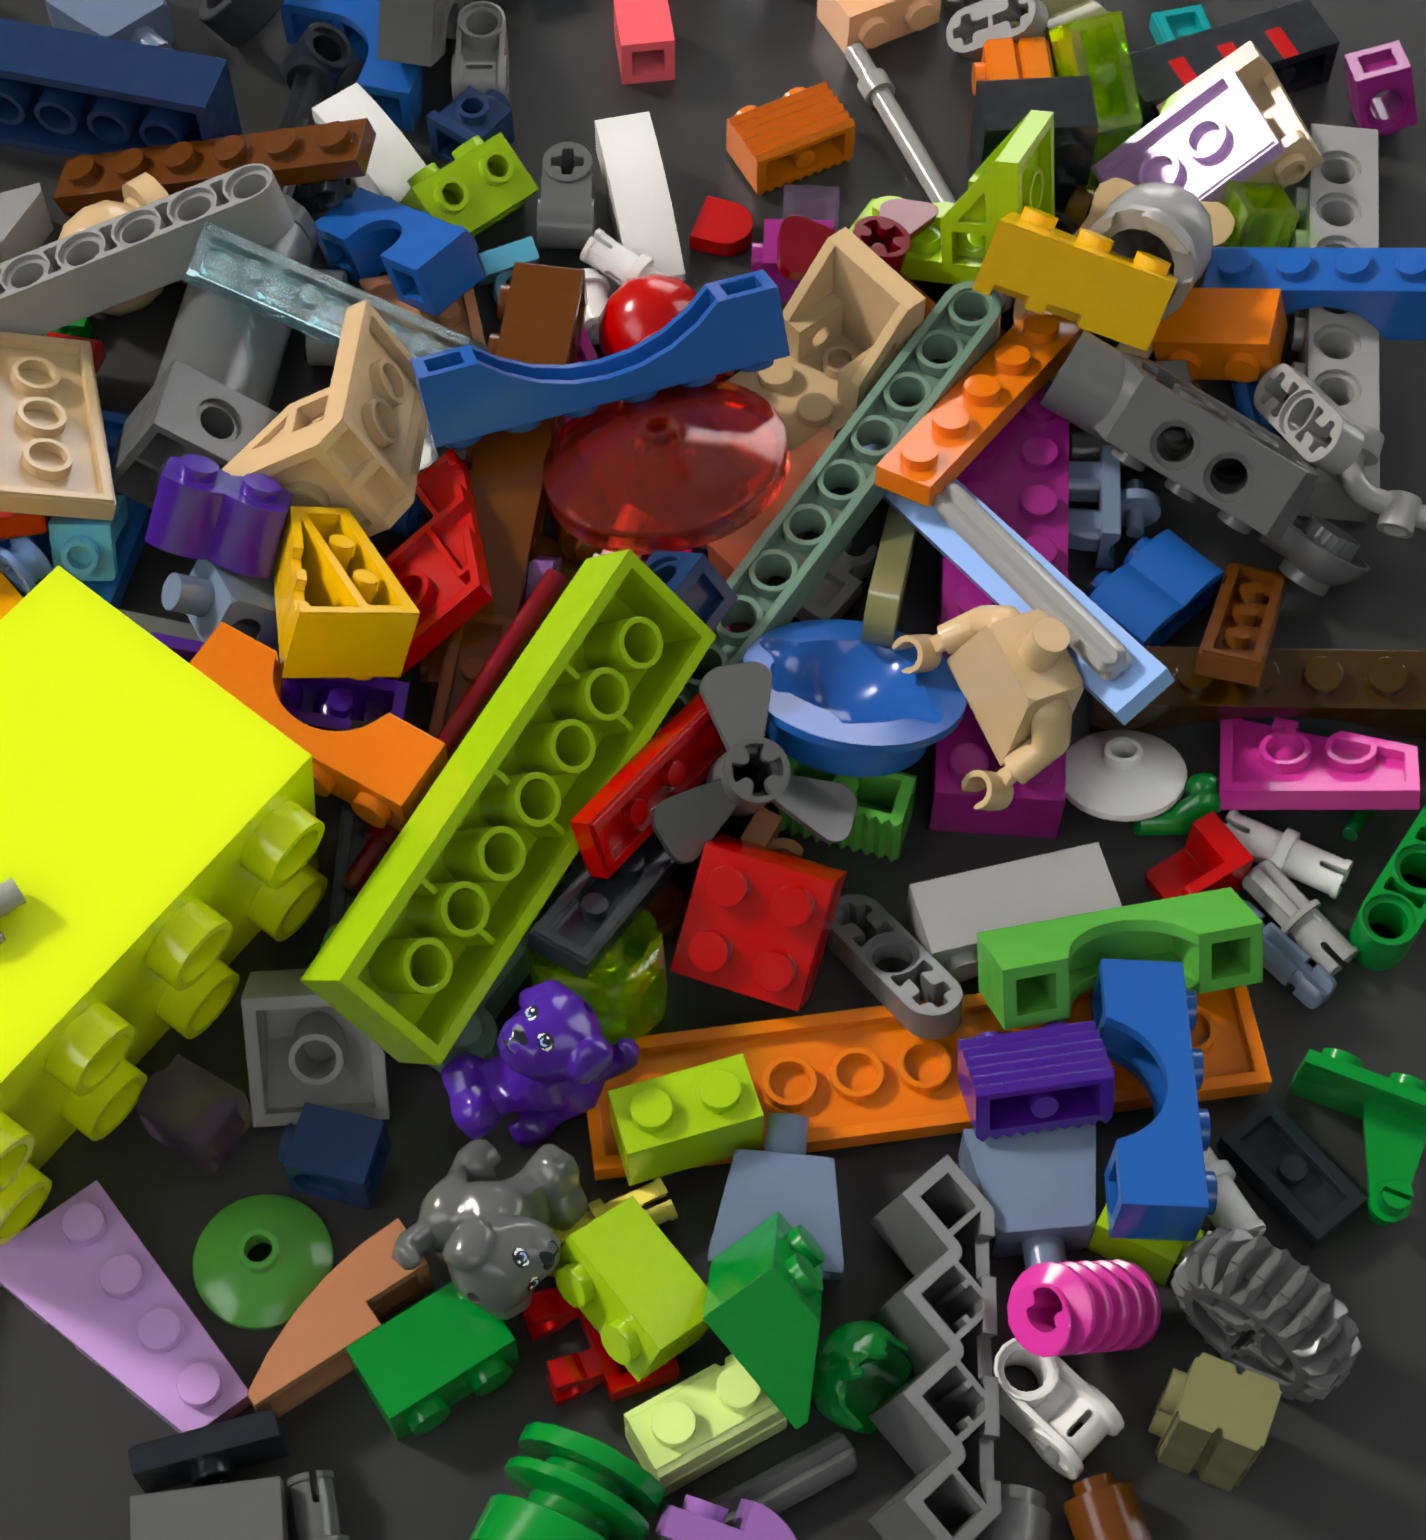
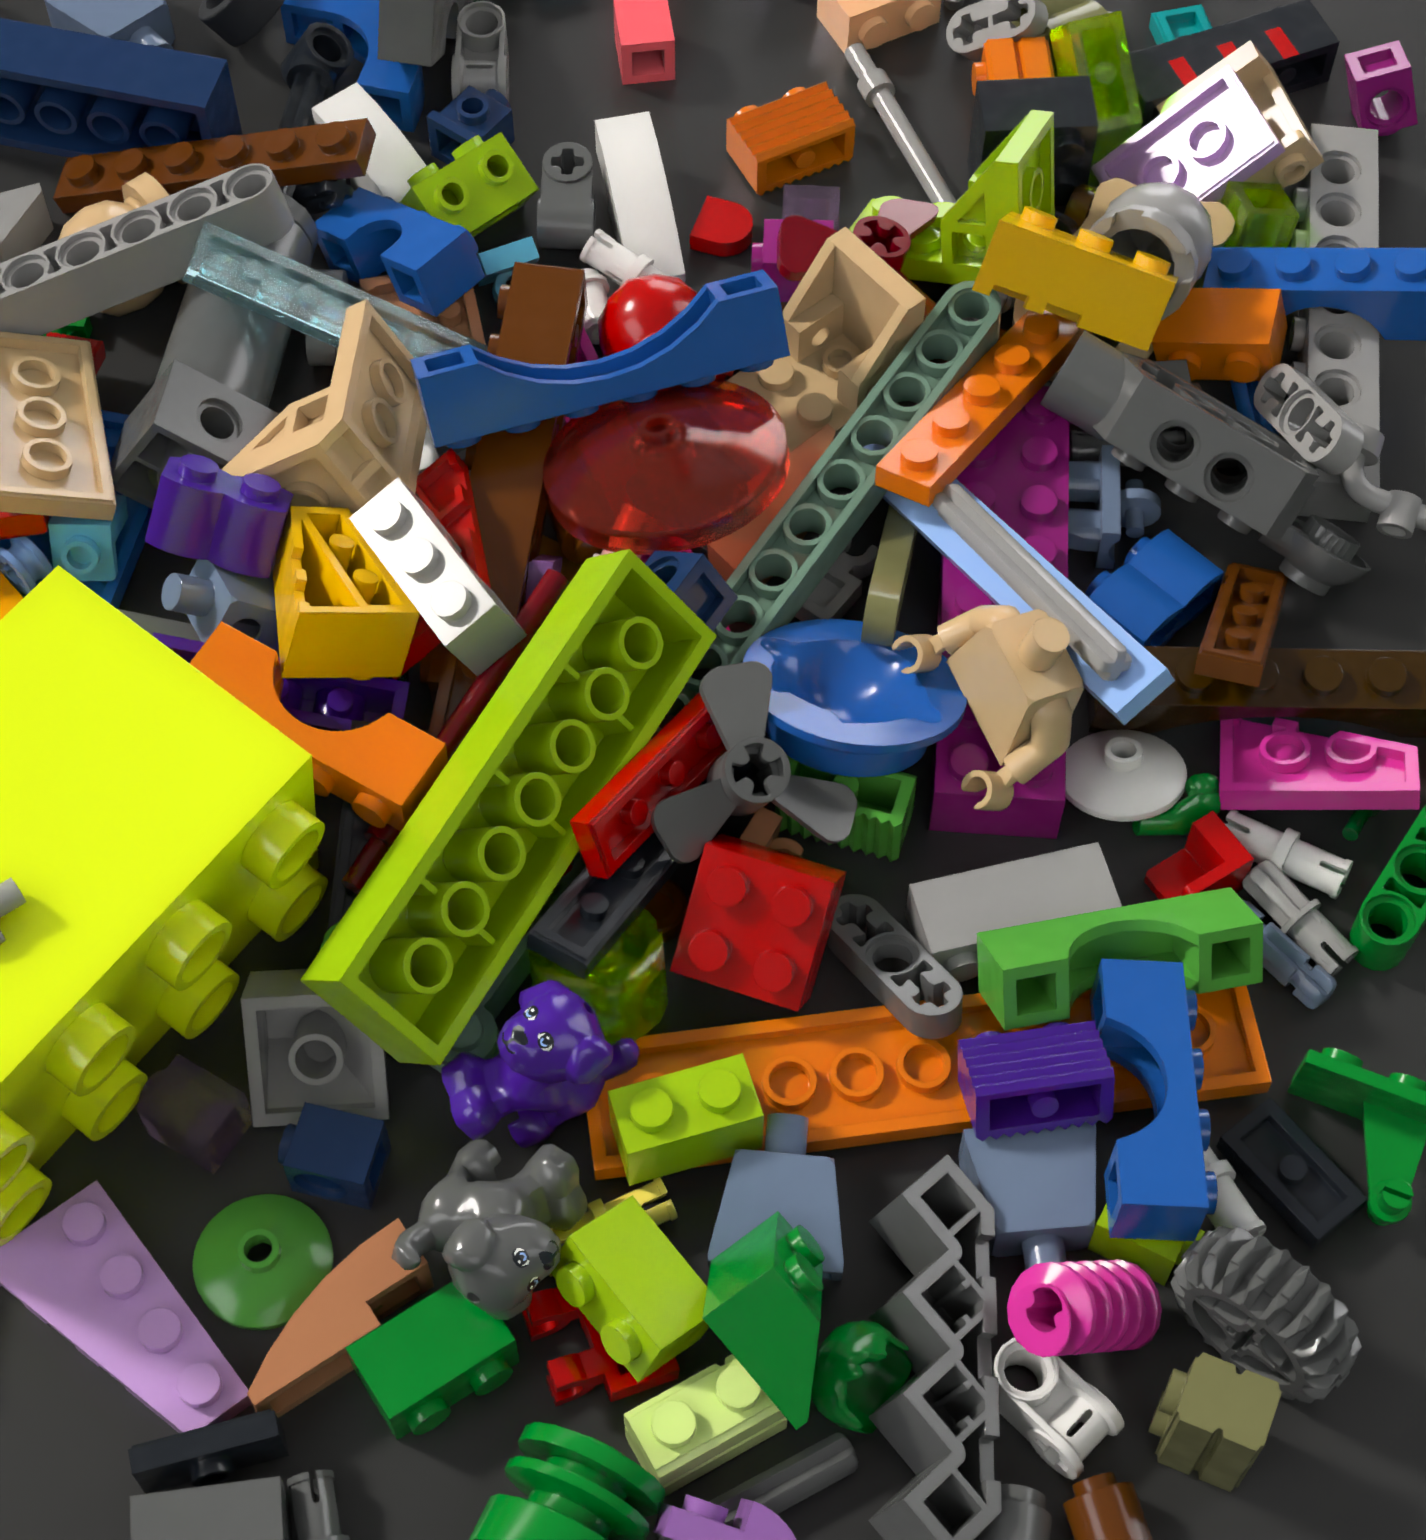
(437, 578): none -> arch

